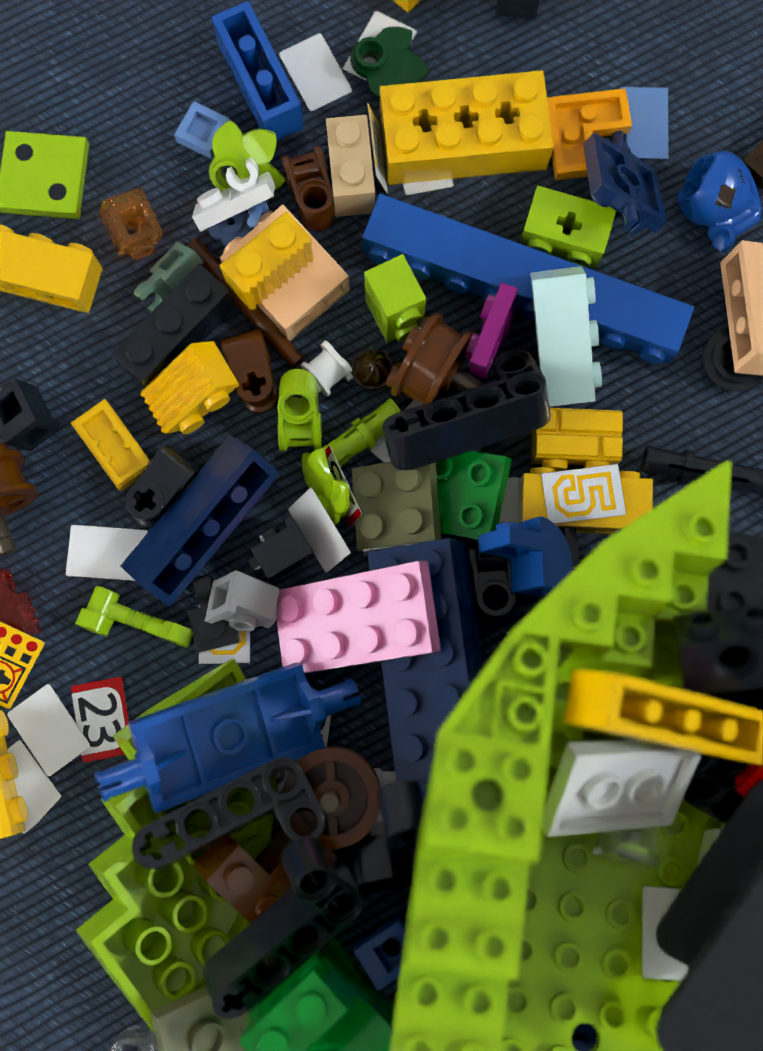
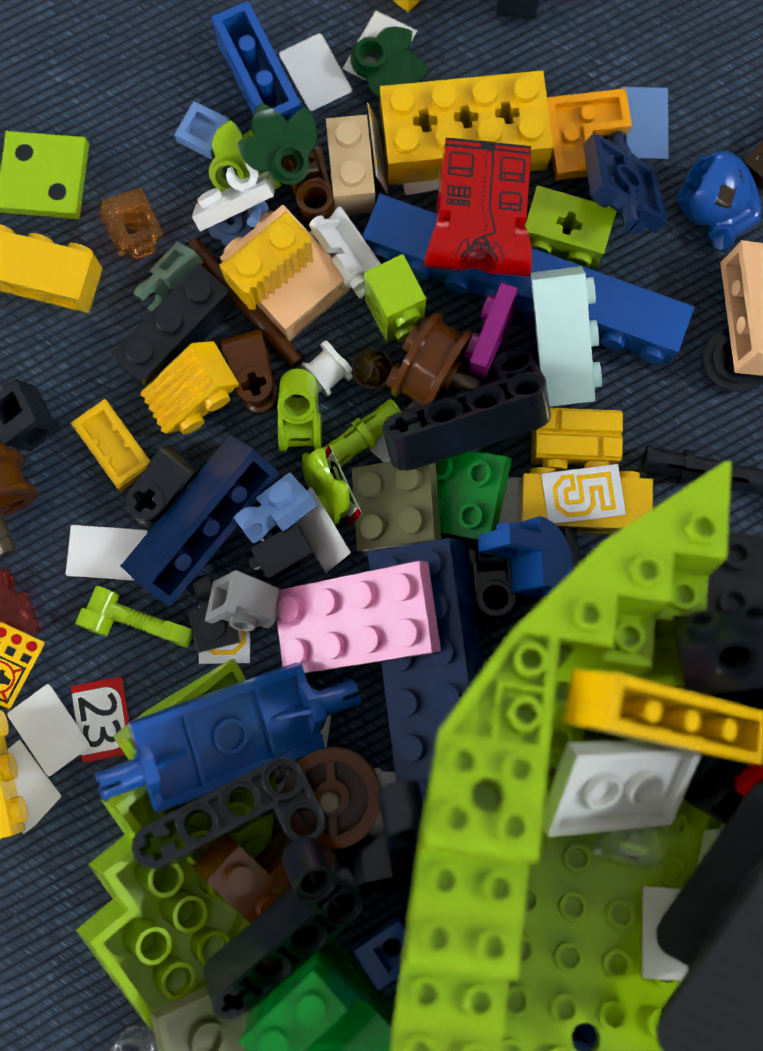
(279, 139): none -> dark green plate
(280, 506): none -> medium blue plate
(346, 247): none -> white hinge
(482, 209): none -> red piece

